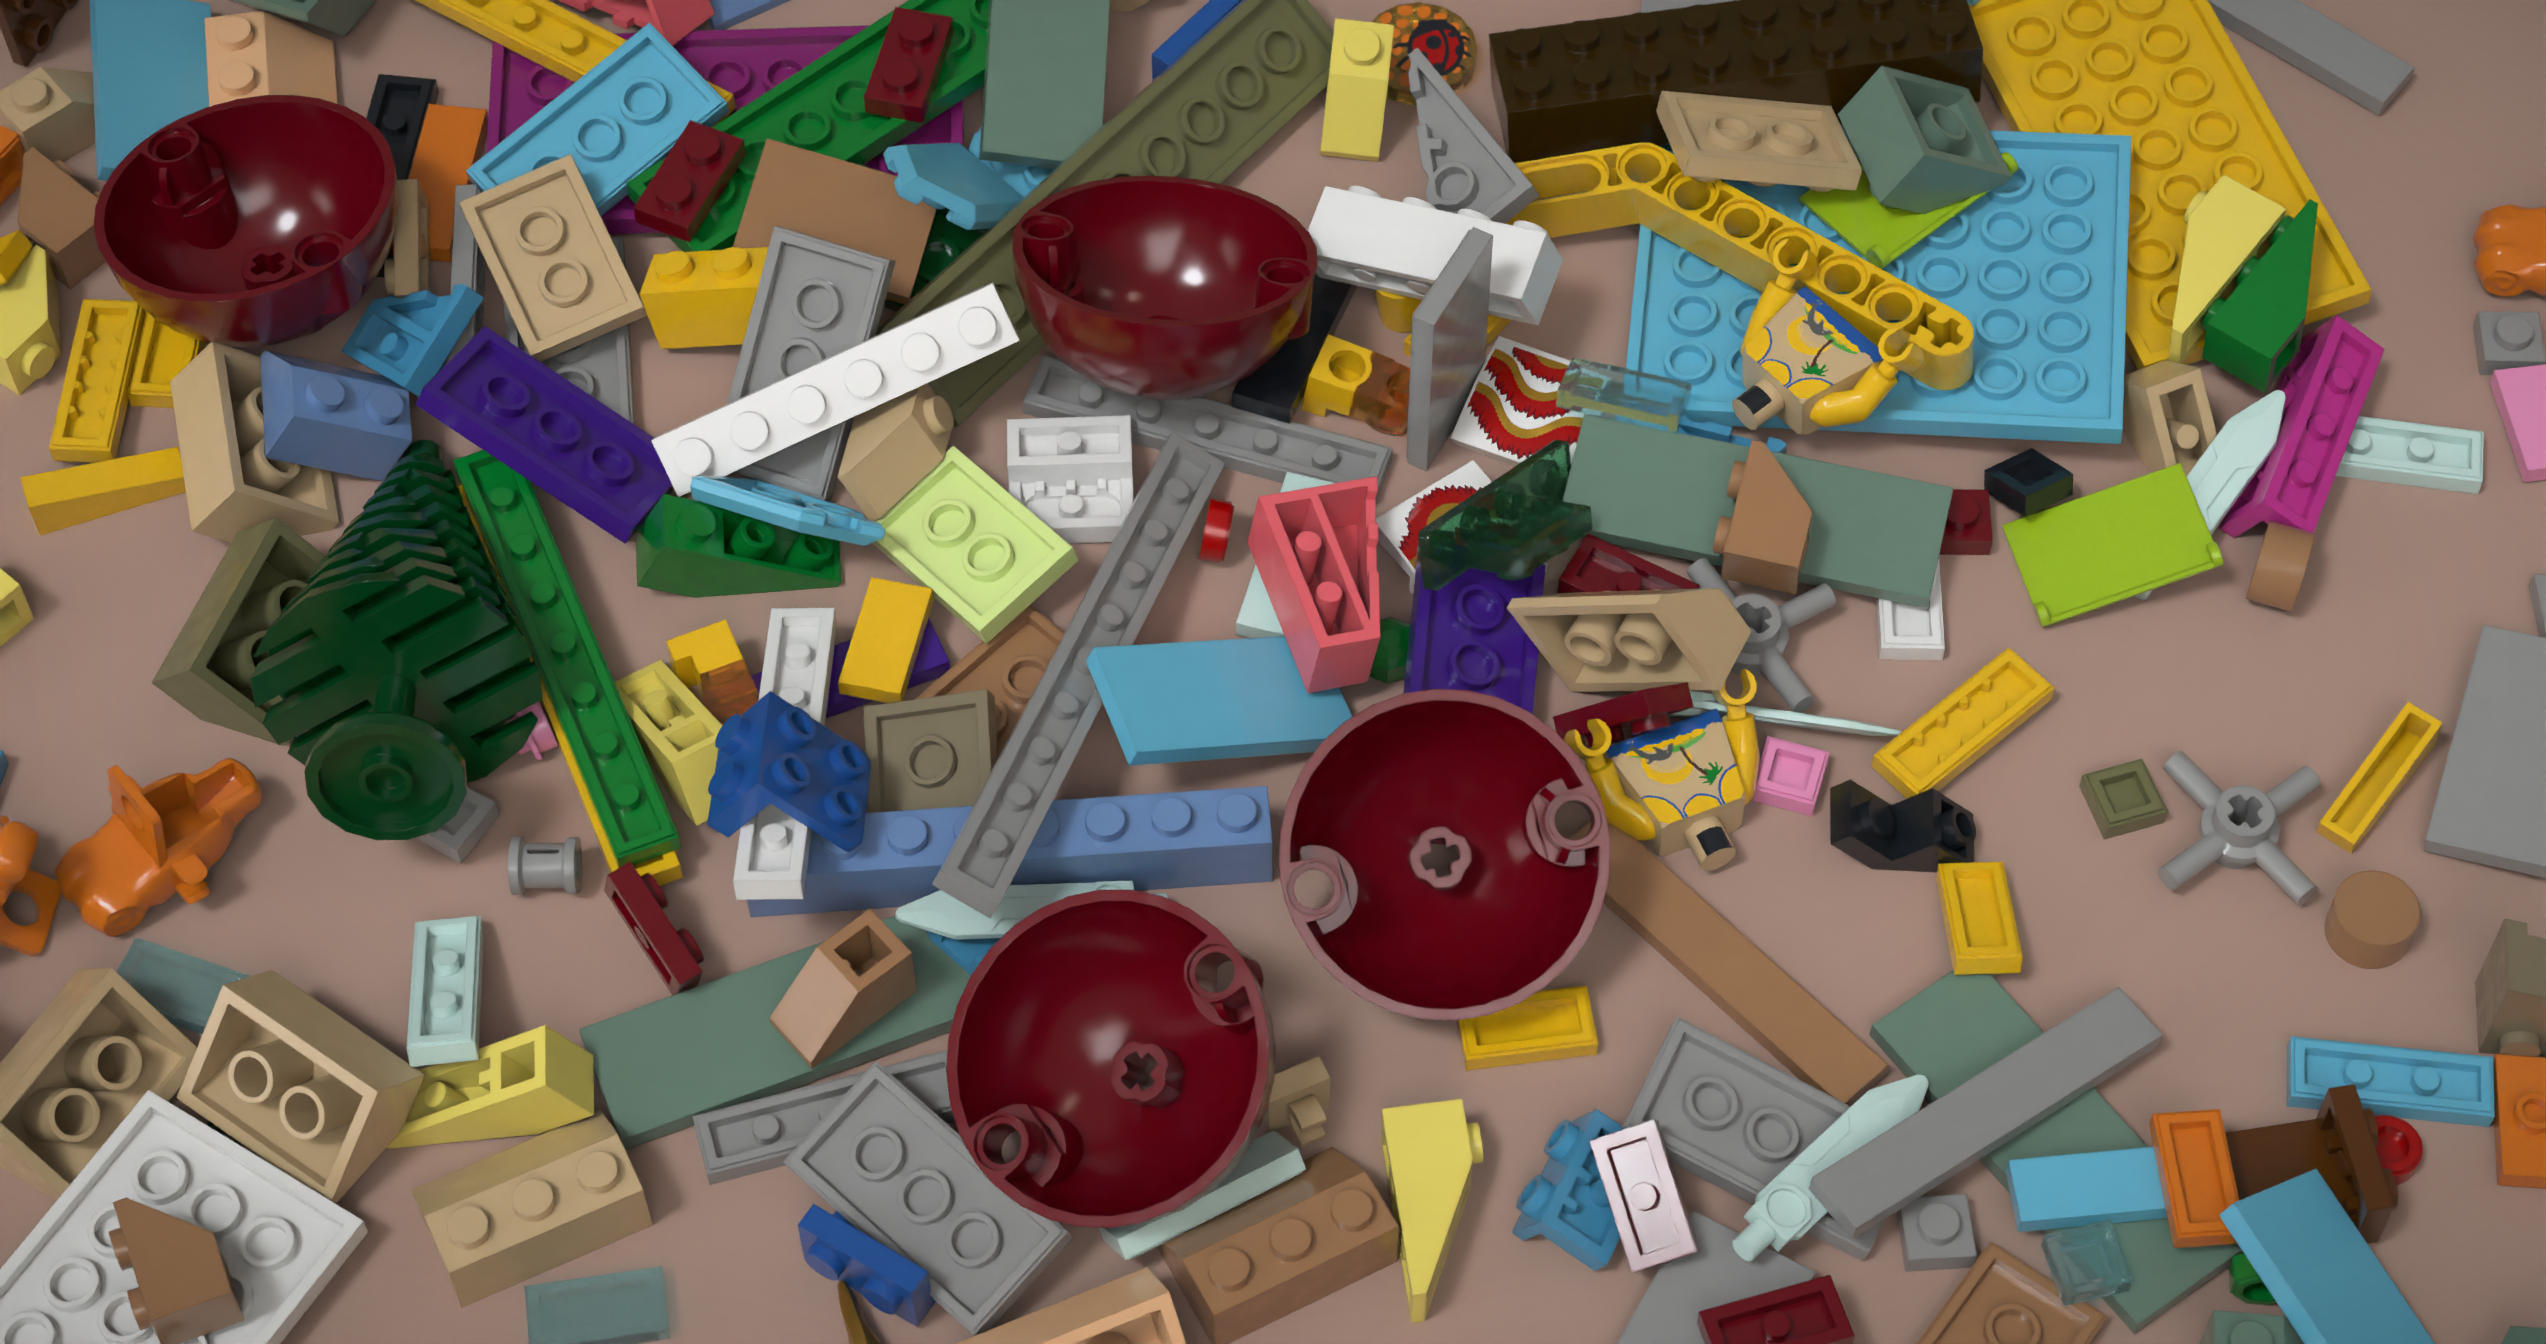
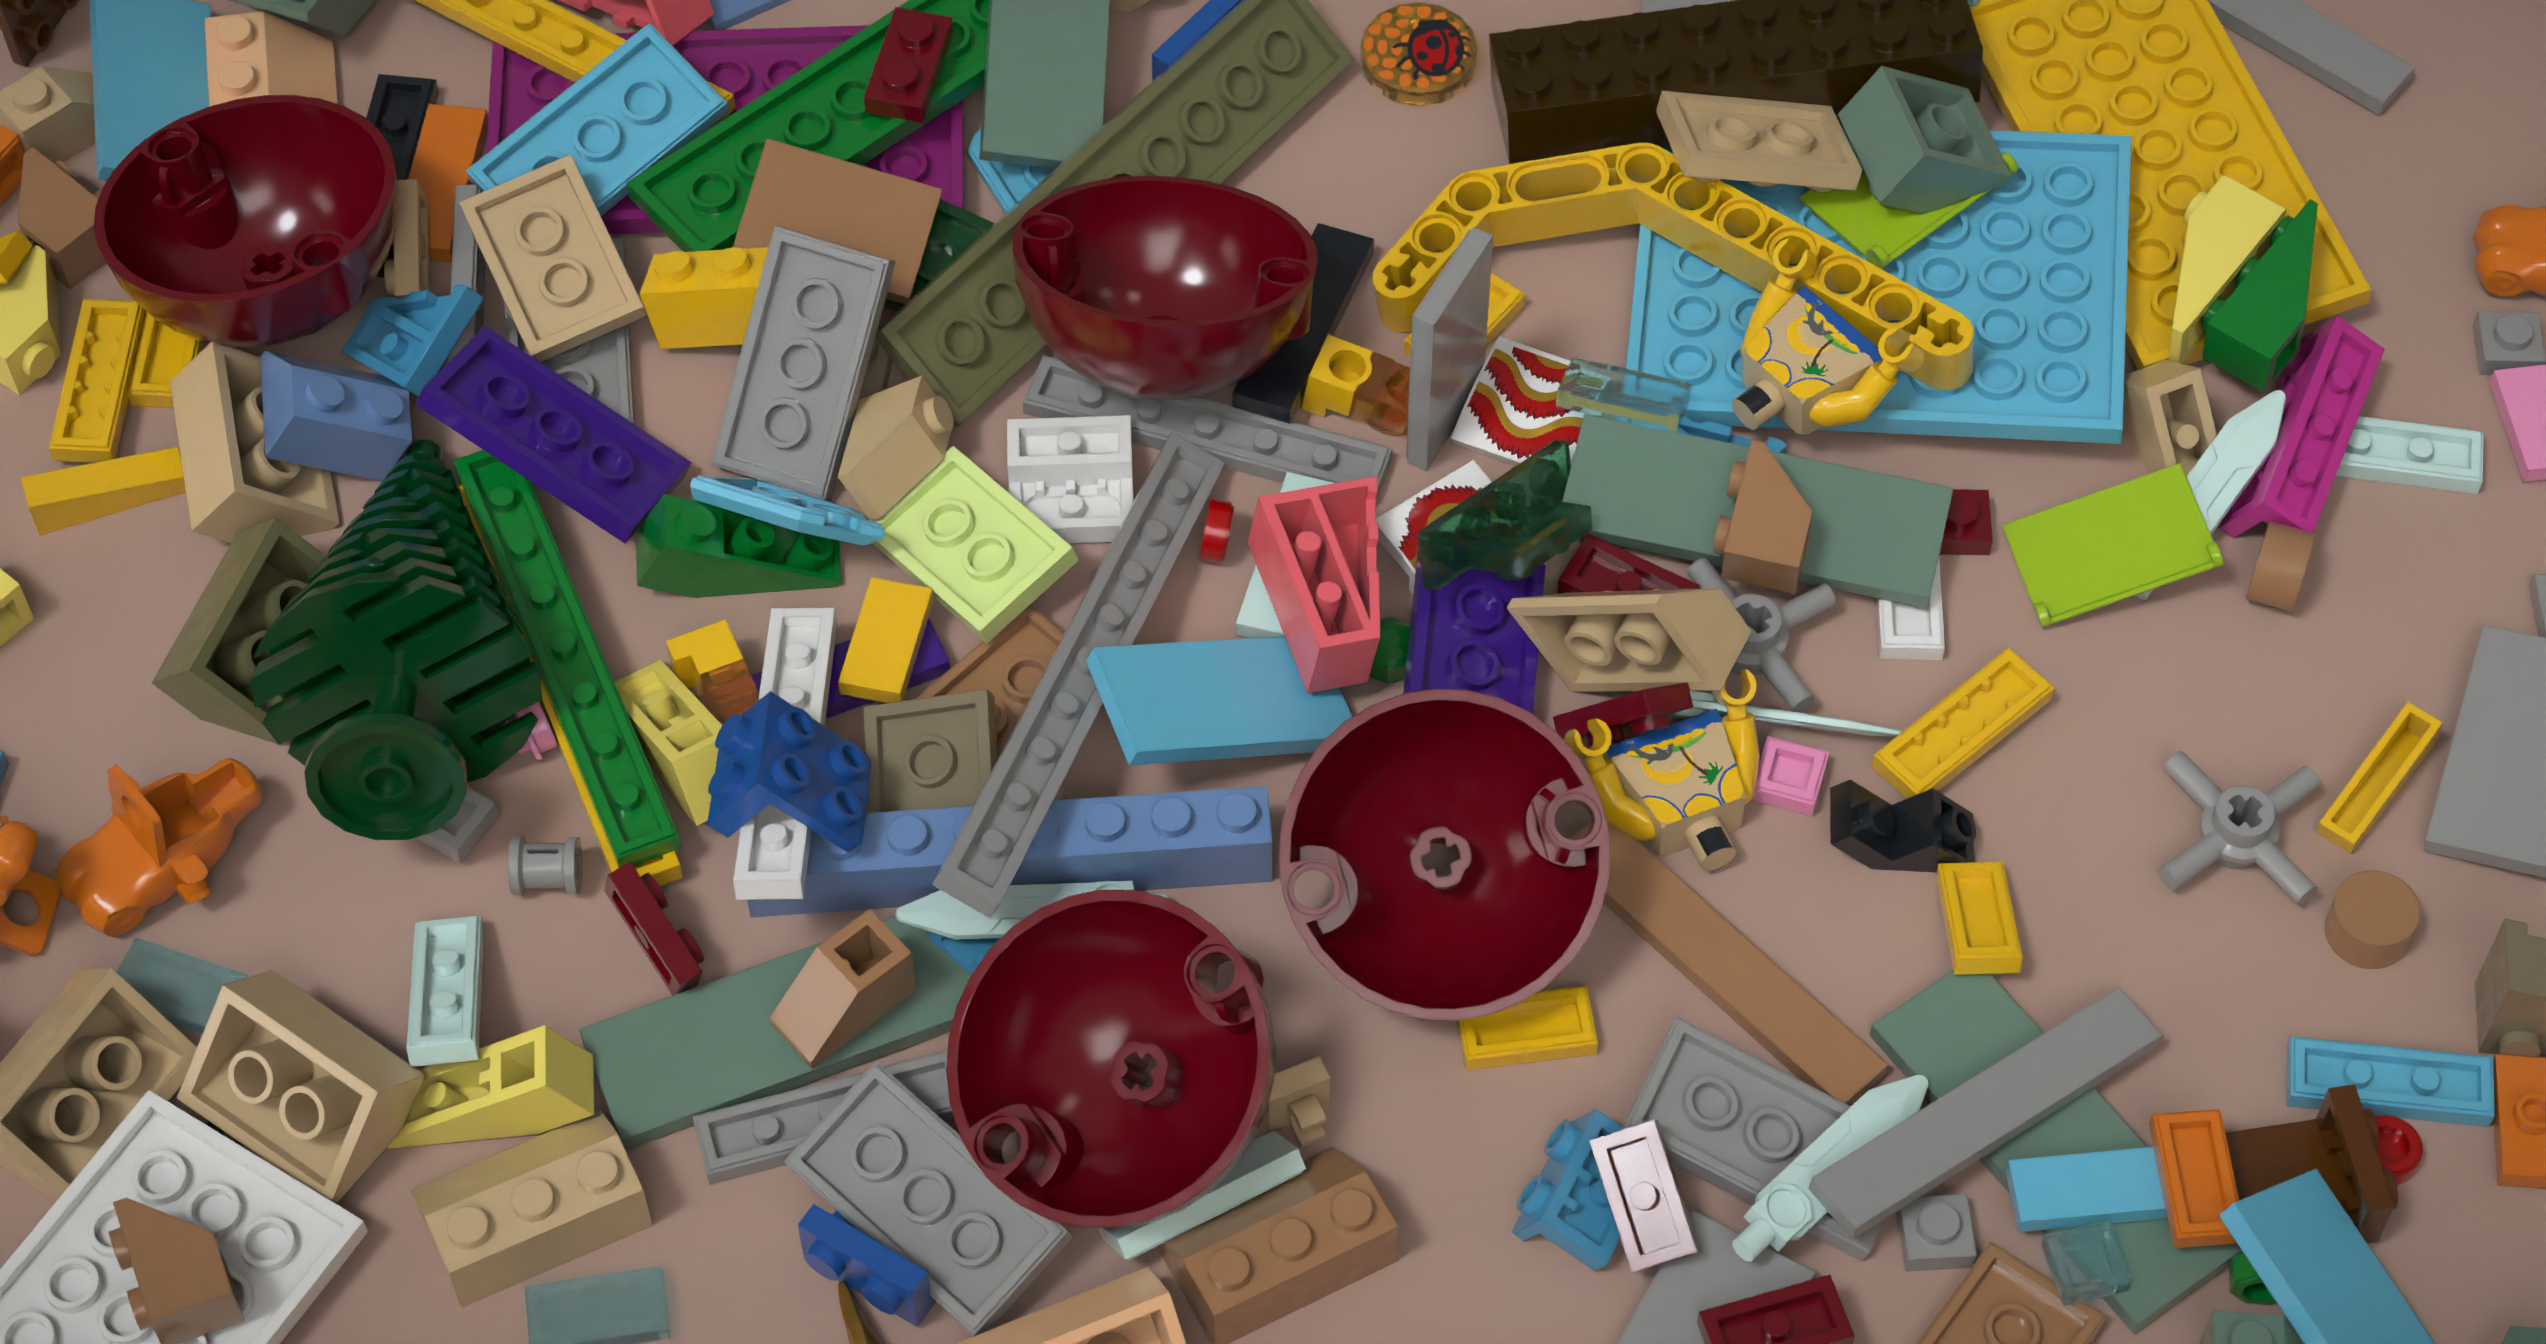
(689, 181): dark red plate -> none
(837, 388): white plate -> none
(951, 179): medium azure tile -> none
(1356, 89): light yellow slope -> none
(1409, 242): white brick -> none
(1429, 1178): light yellow slope -> none
(1460, 155): light grey wing -> none
(2028, 482): black plate -> none
(2123, 799): olive tile -> none

